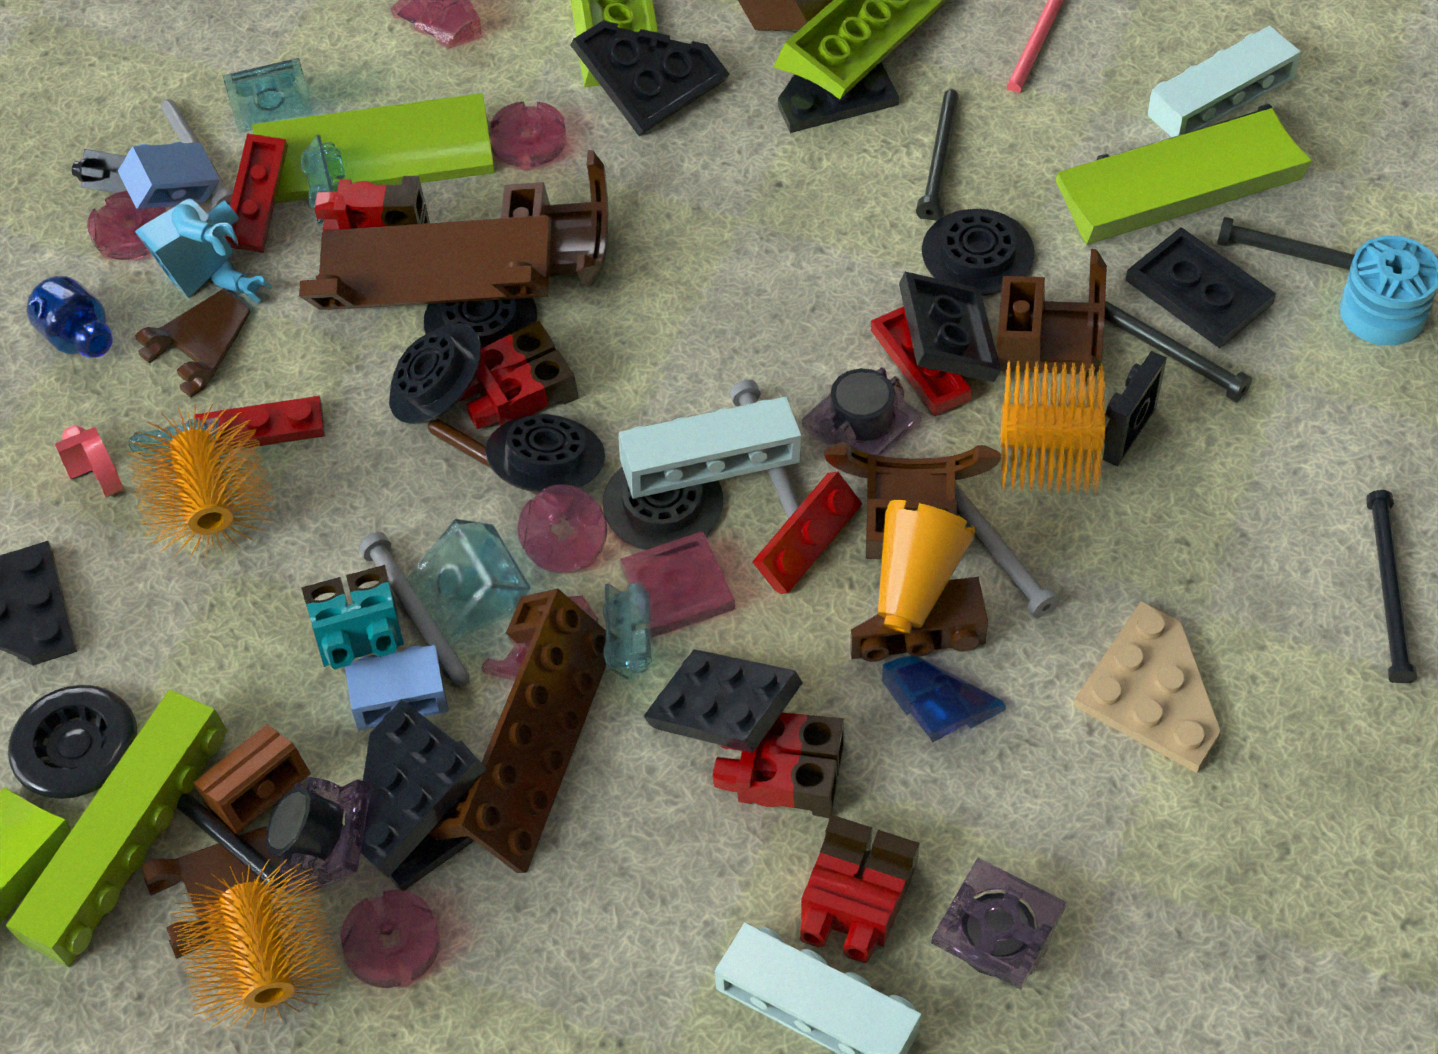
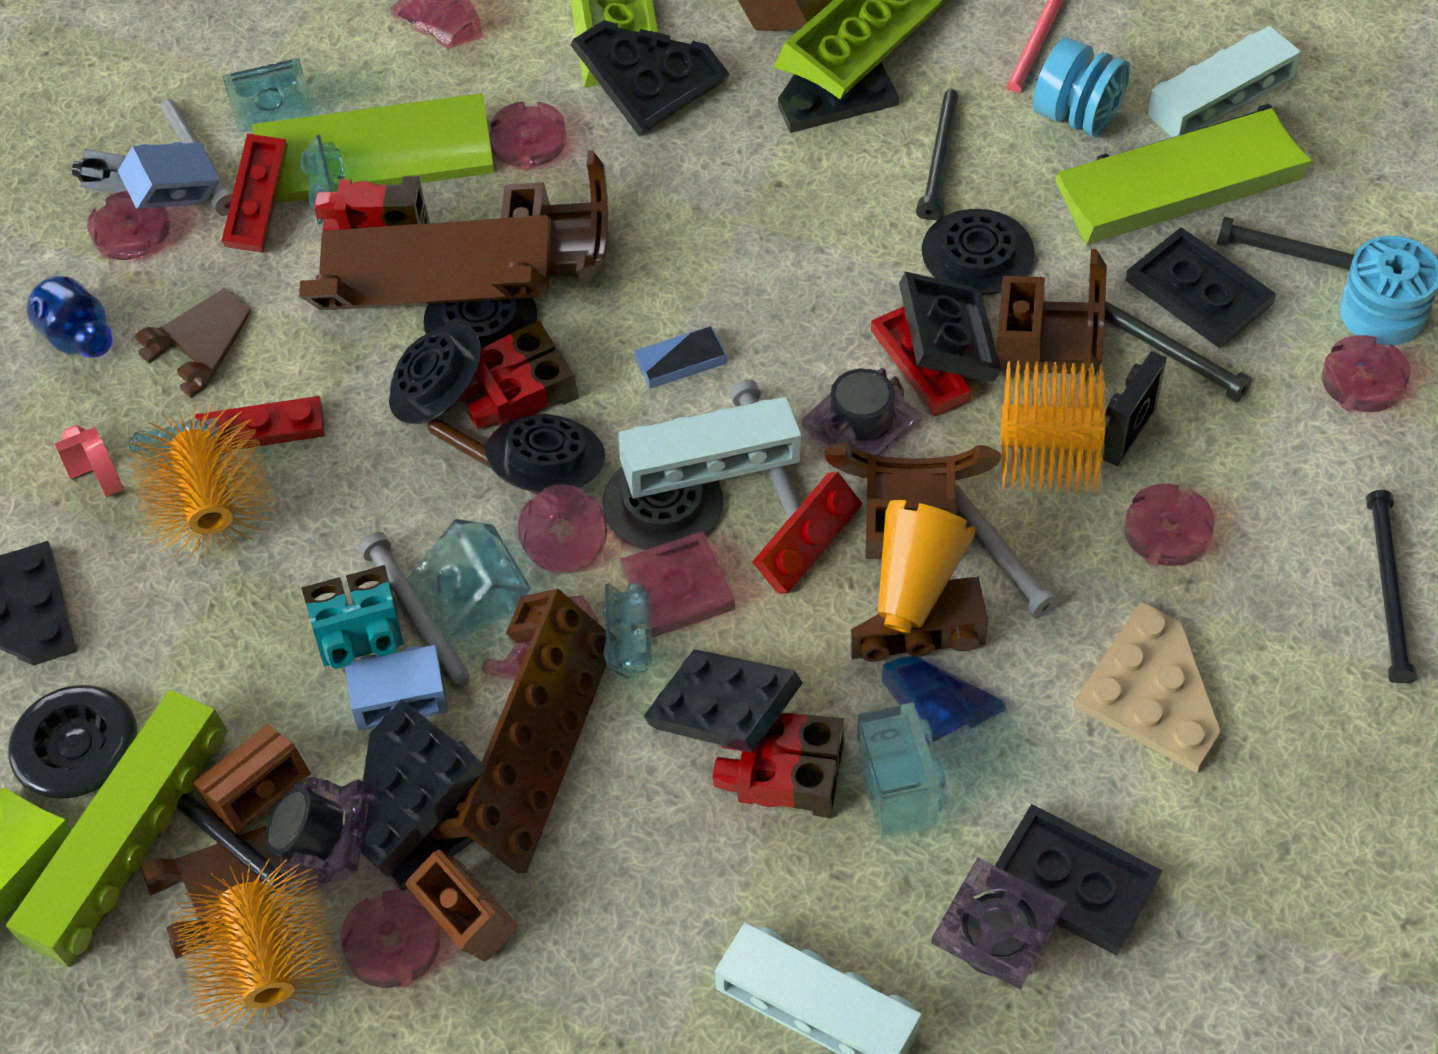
(193, 248): medium azure torso -> none
(461, 905): none -> dark orange brick
(680, 357): none -> tile
(852, 905): red hips -> none
(899, 770): none -> clear light blue brick
(1081, 86): none -> medium azure wheel
(1096, 879): none -> black plate
(1165, 546): none -> clear pink plate
(1360, 393): none -> clear pink plate

